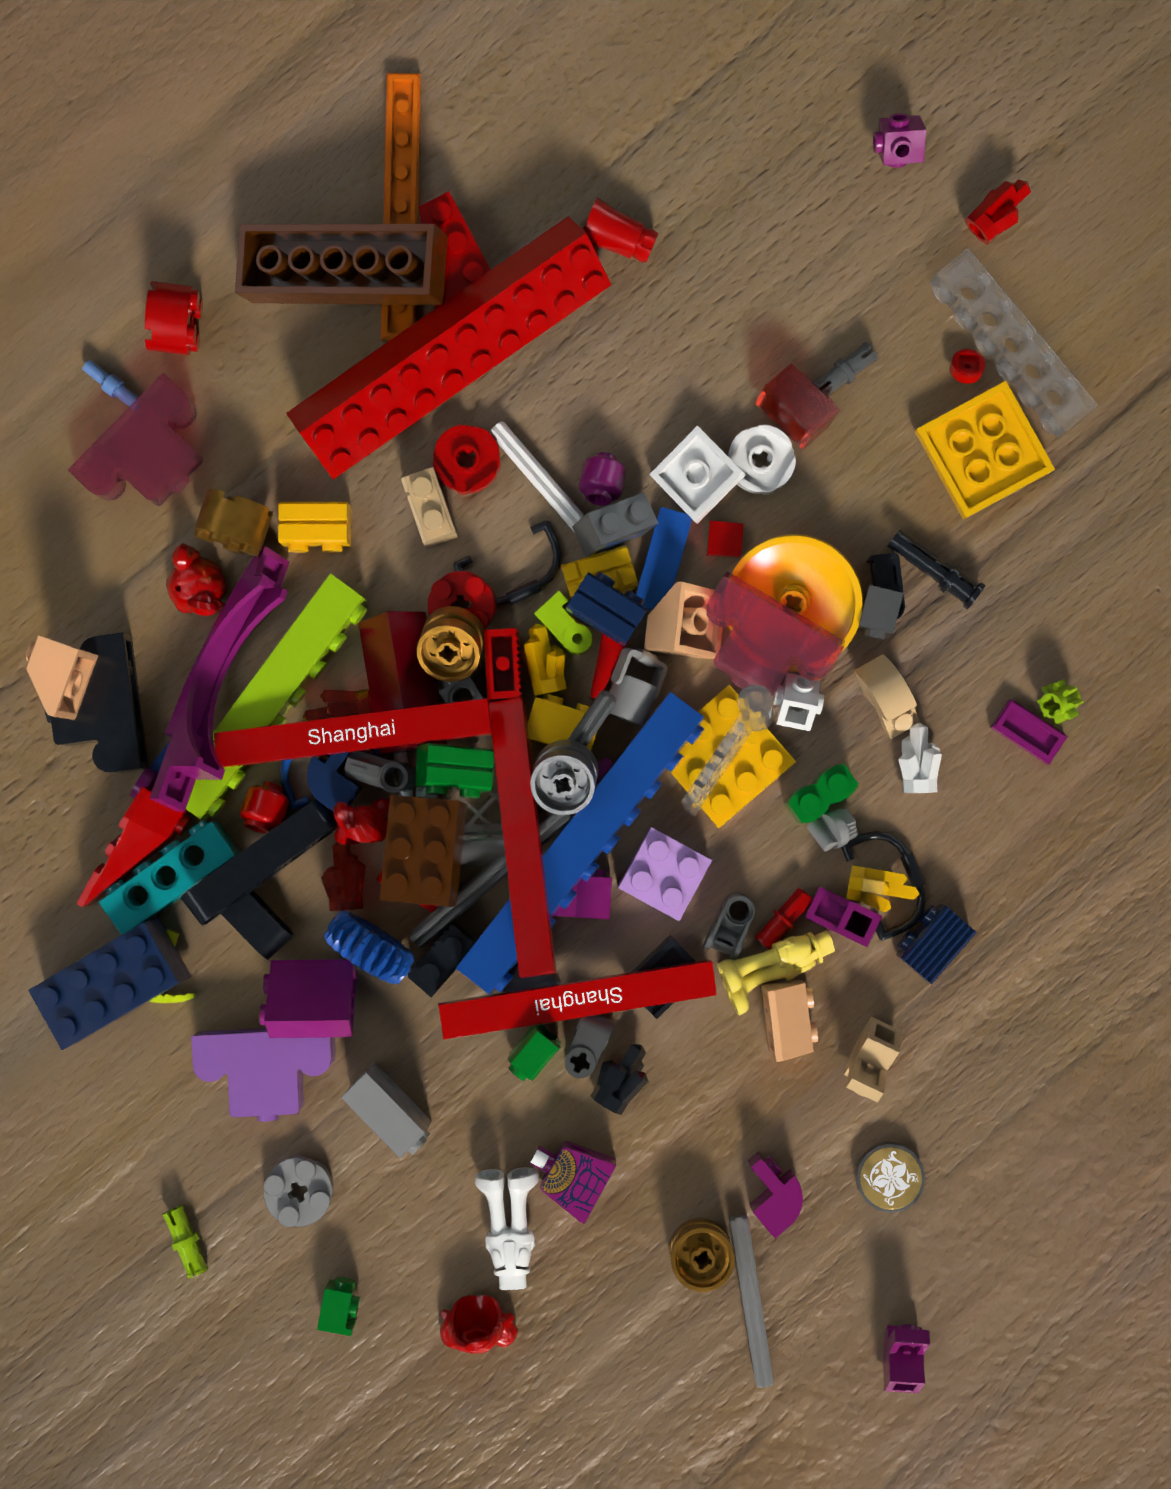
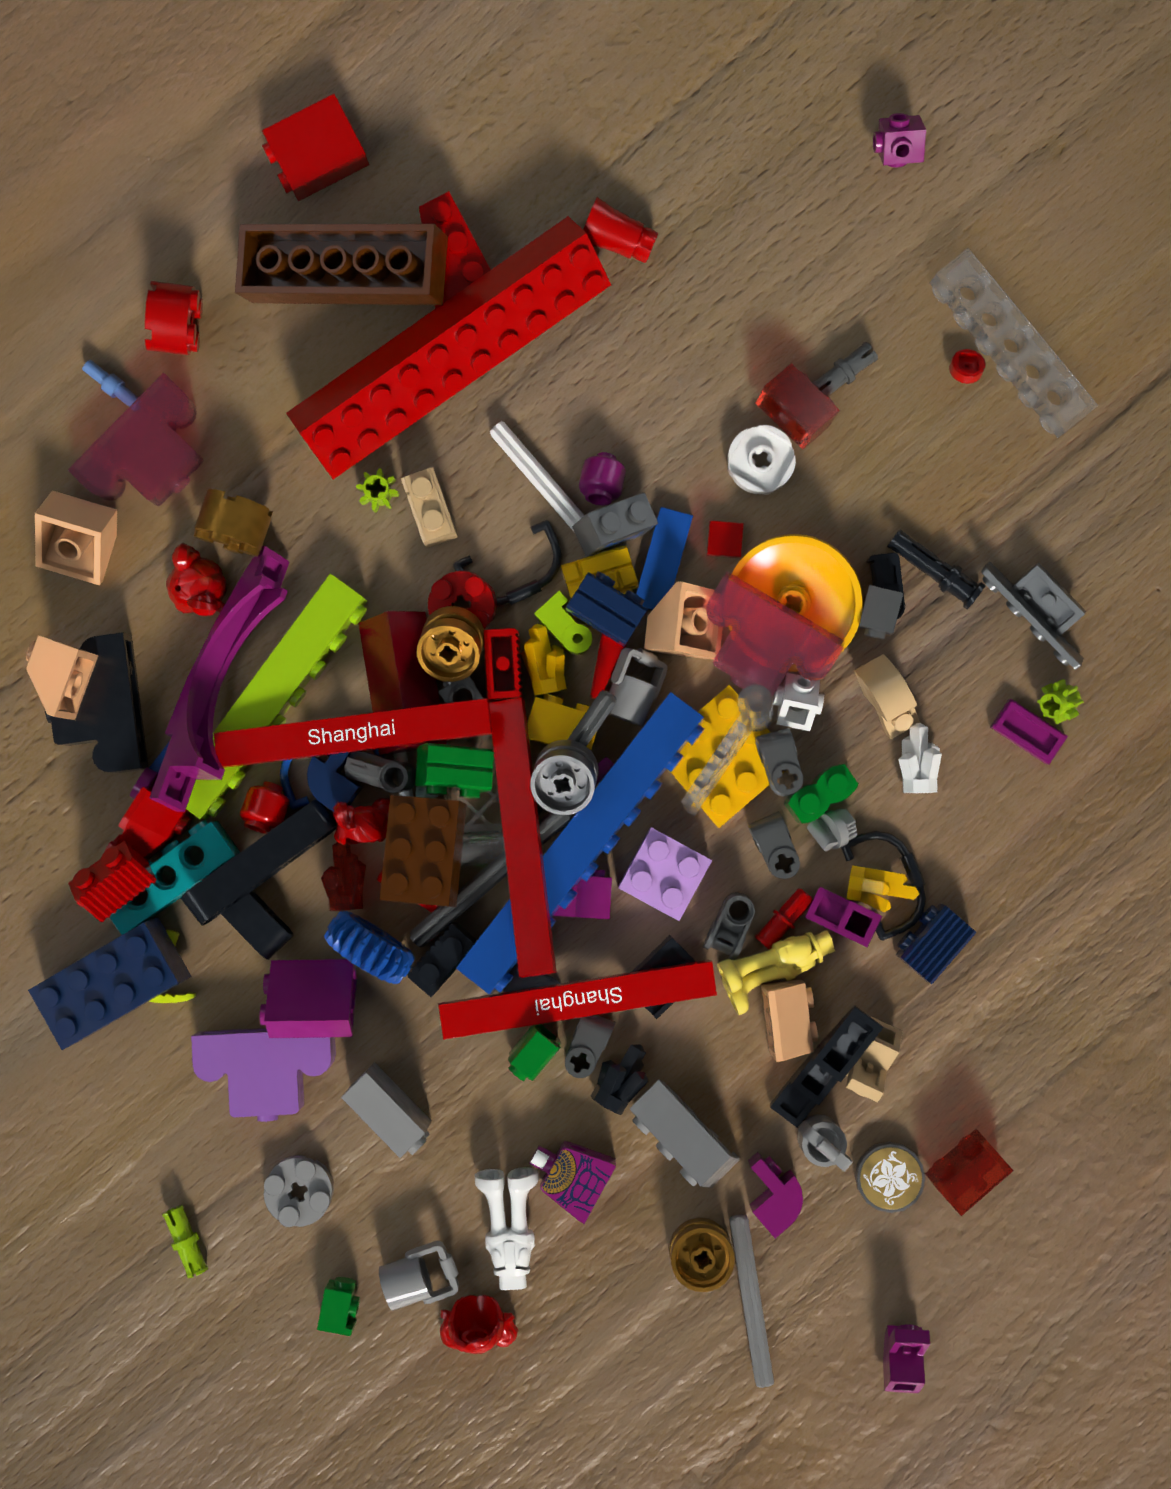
(74, 537): none -> light nougat slope
(112, 881): none -> red brick
(314, 148): none -> red brick
(314, 525): yellow brick -> none
(341, 704): clear red rock -> none
(383, 497): none -> lime gear
(401, 176): orange tile -> none
(409, 1280): none -> light grey piece
(471, 440): red plate -> none
(682, 1136): none -> light grey wedge
(697, 474): white plate -> none
(772, 840): none -> dark grey piece
(779, 754): none -> dark grey piece
(823, 1142): none -> light grey piece
(826, 1066): none -> black slope
(968, 1172): none -> clear red brick
(984, 450): yellow plate -> none
(997, 210): red rock -> none
(1043, 604): none -> dark grey bracket

